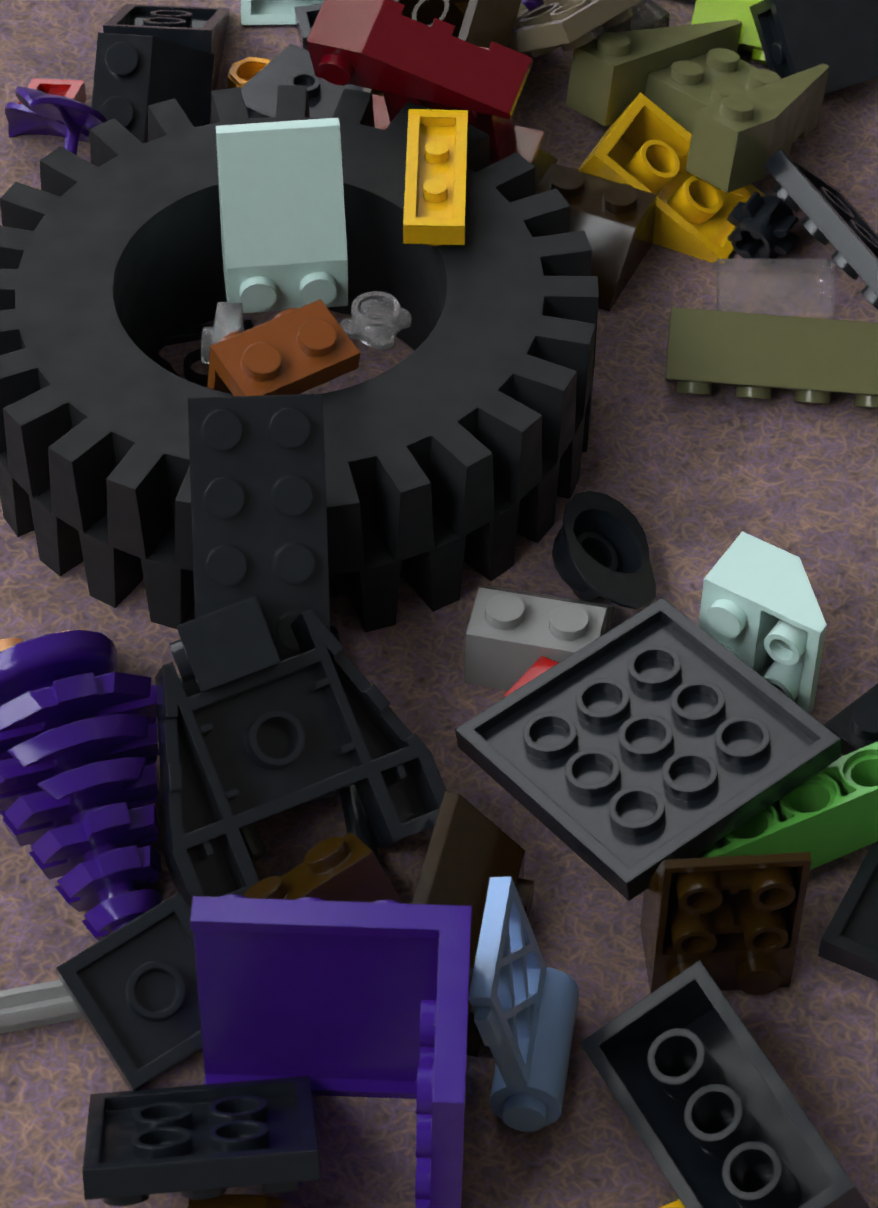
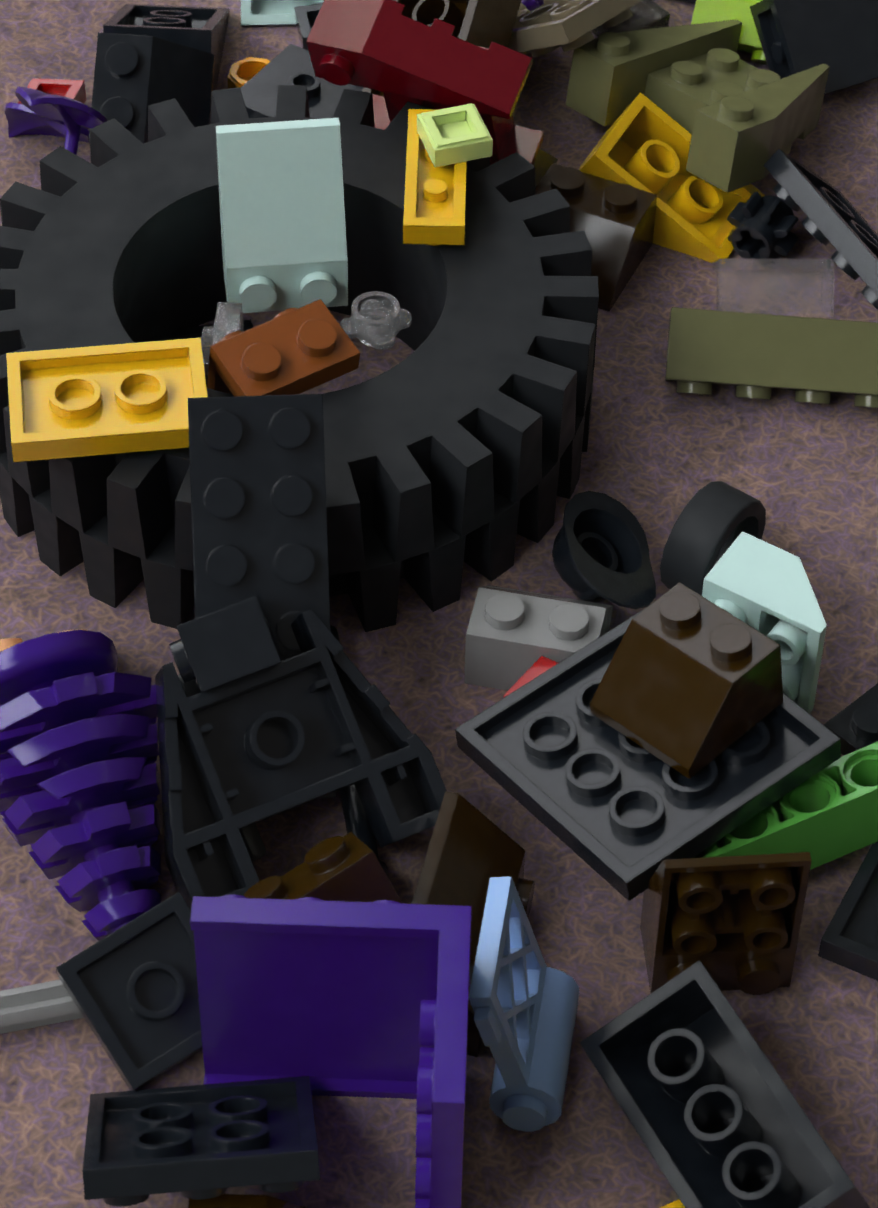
(103, 398): none -> yellow plate
(454, 135): none -> yellowish green tile
(689, 680): none -> dark brown slope
(706, 532): none -> black tyre

